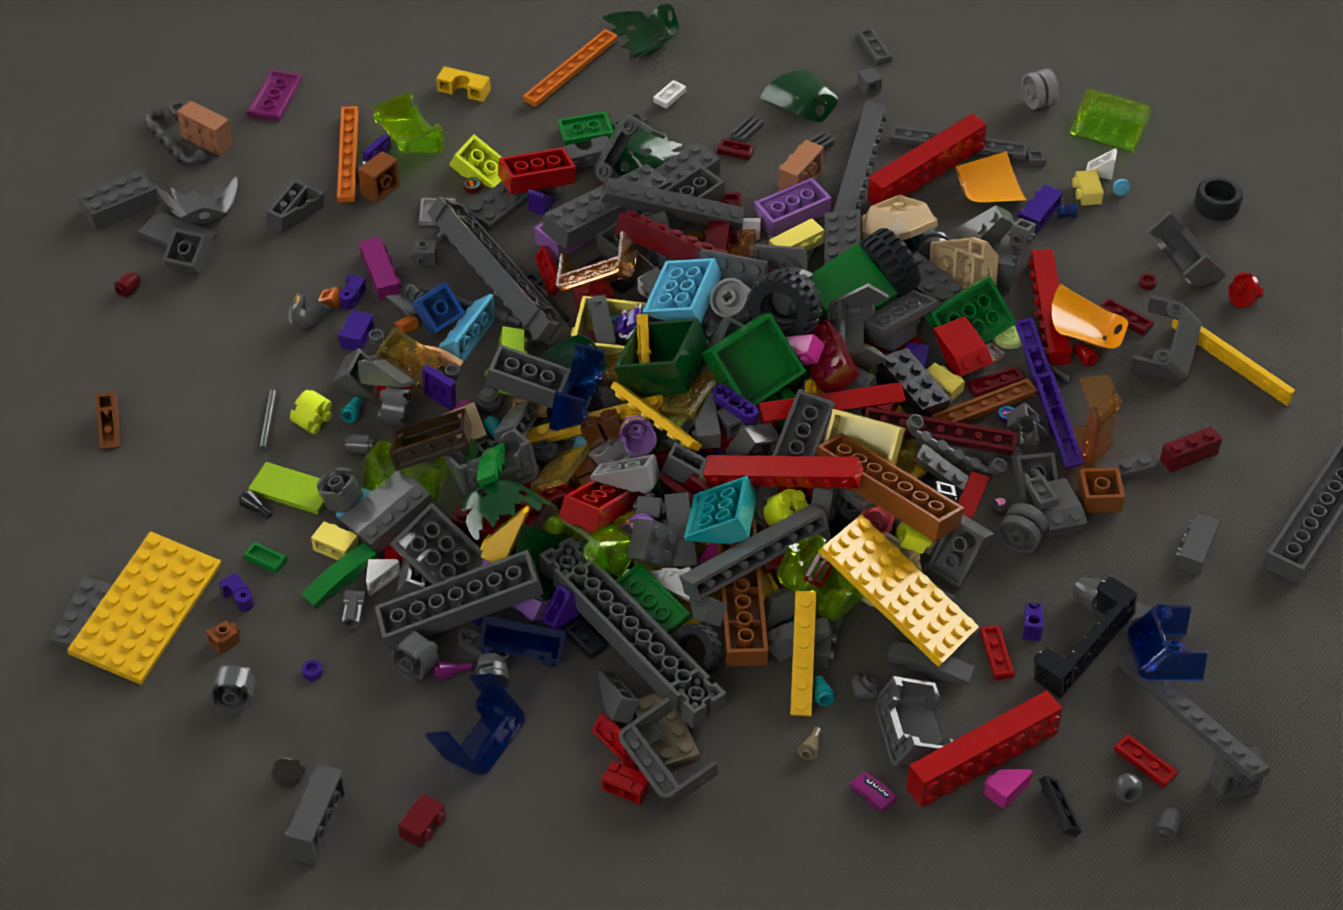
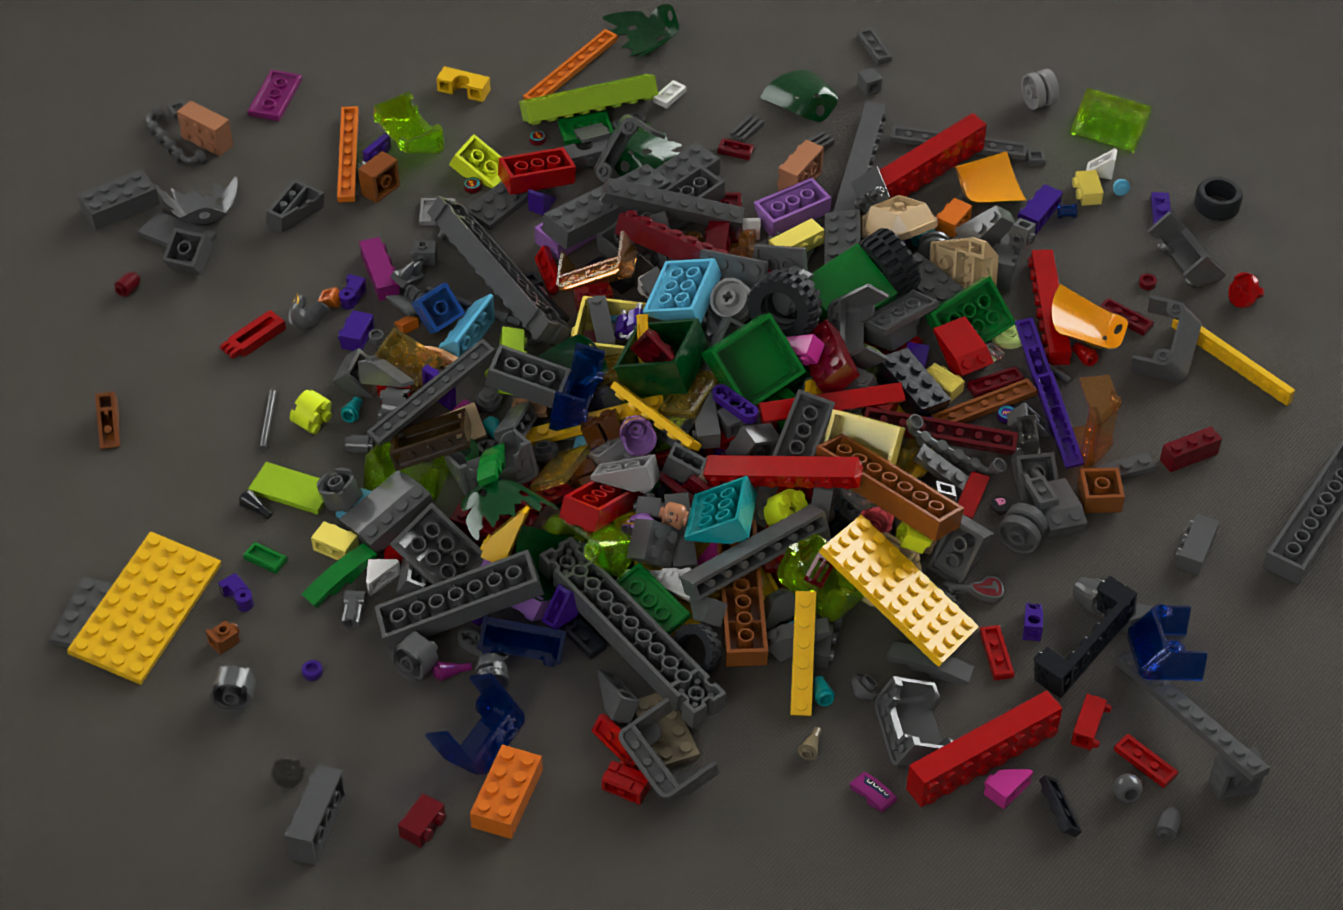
(253, 335): none -> red hinge
(408, 275): none -> dark grey tile
(431, 392): none -> dark grey plate
(506, 791): none -> orange brick
(537, 137): none -> dark red tile
(589, 98): none -> lime brick
(592, 132): none -> dark grey piece
(652, 348): none -> dark red slope
(674, 515): none -> nougat head
(869, 189): none -> dark grey hinge
(953, 216): none -> orange brick
(988, 589): none -> dark grey piece
(1089, 722): none -> red brick
(1160, 205): none -> dark purple plate

